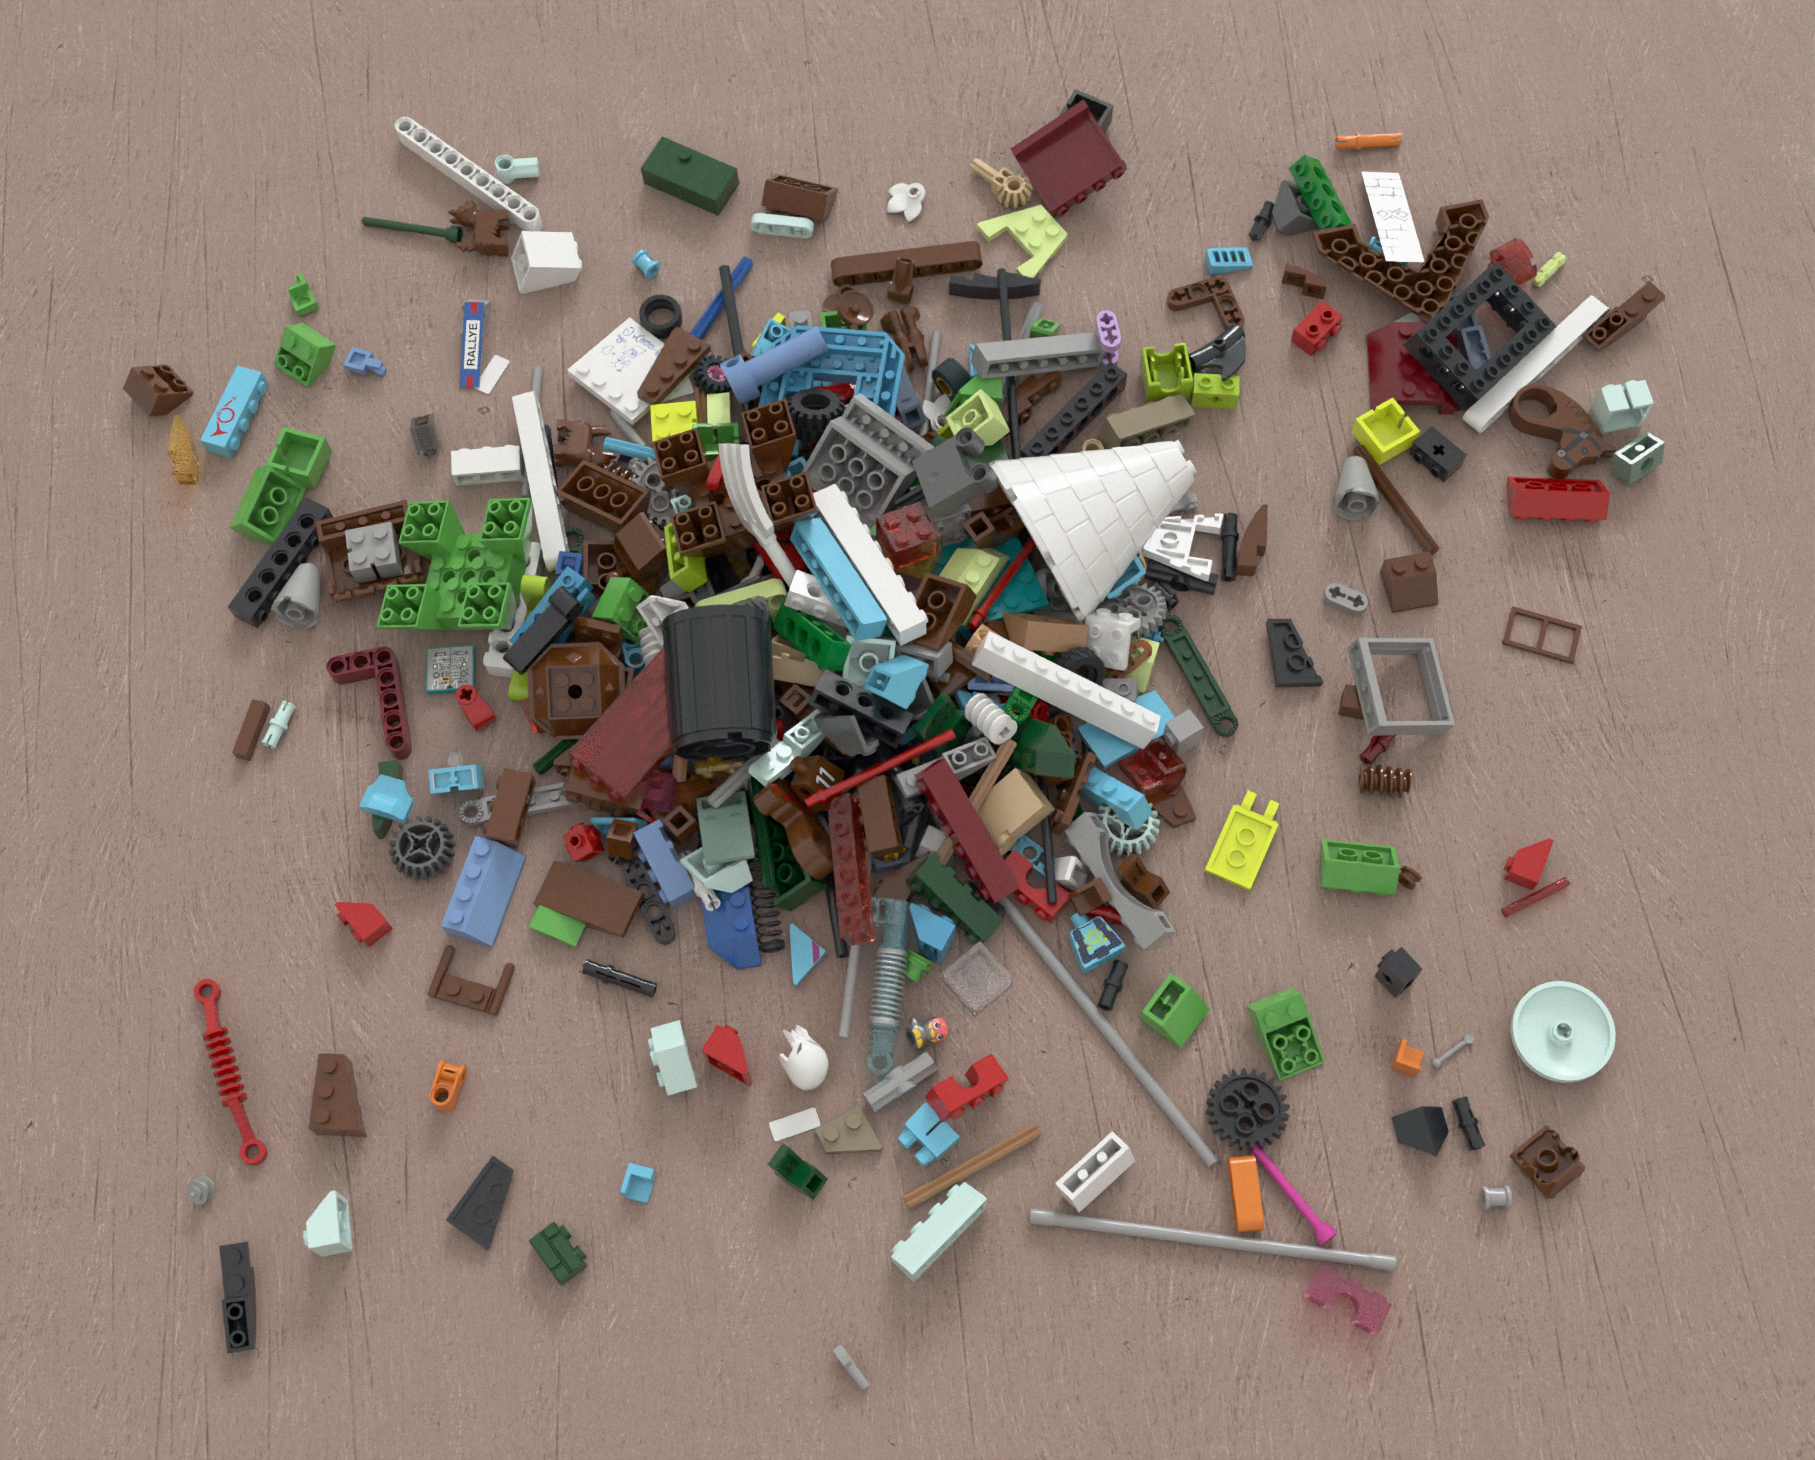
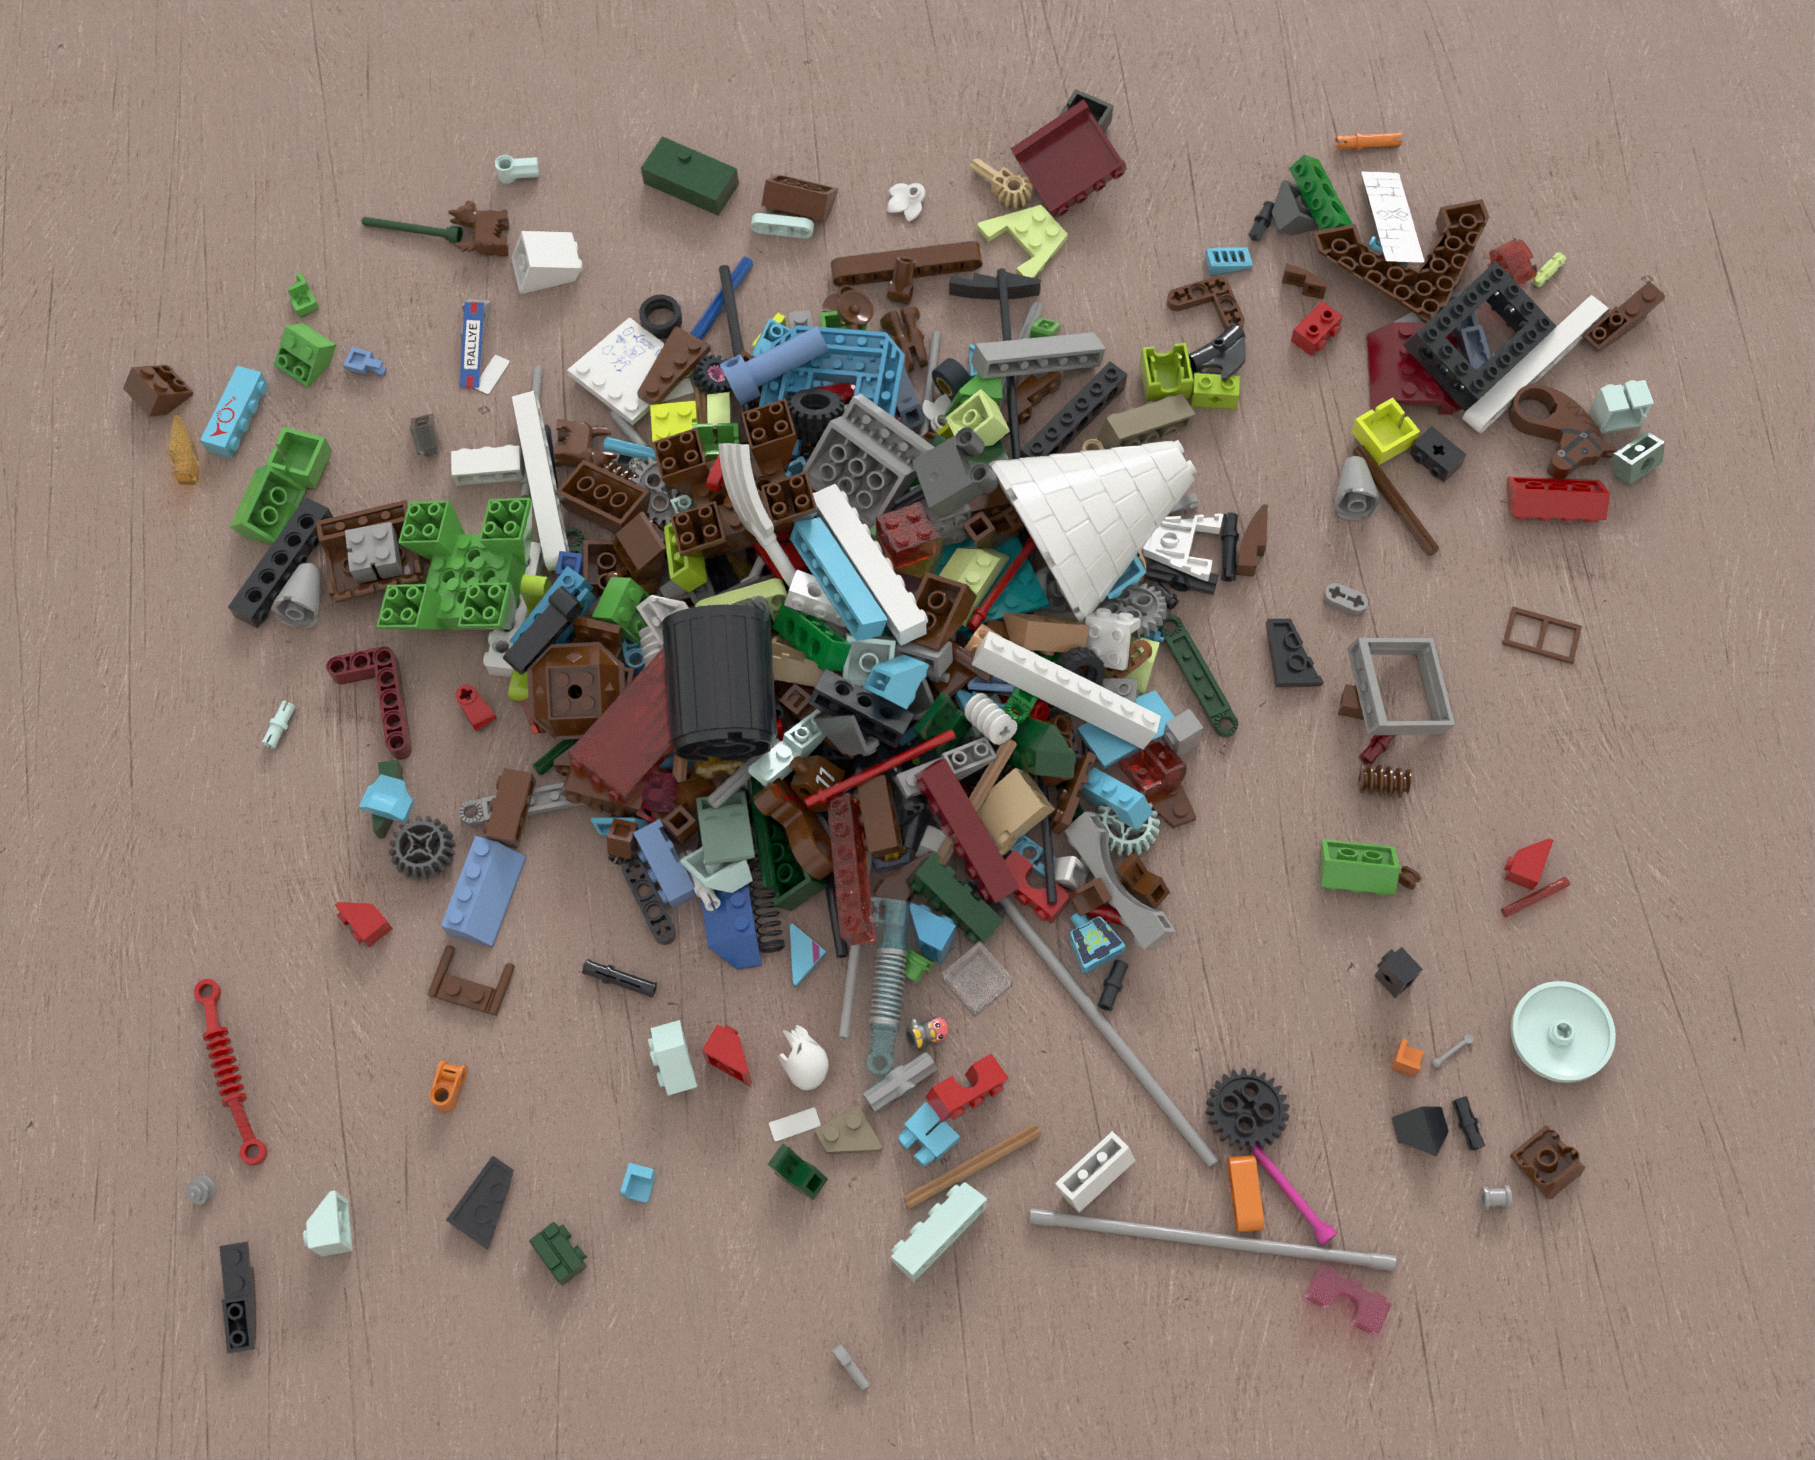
(251, 730): reddish brown piece -> none
(335, 1099): reddish brown wedge -> none
(450, 668): tile -> none
(456, 775): medium azure piece -> none
(468, 174): white beam -> none
(556, 926): bright green slope -> none
(583, 842): red brick -> none
(589, 898): reddish brown slope -> none
(646, 263): medium azure bush -> none
(1108, 335): lavender connector -> none
(1174, 1011): bright green slope -> none
(1243, 843): neon yellow tile -> none
(1286, 1033): bright green slope -> none
(1410, 582): reddish brown slope -> none

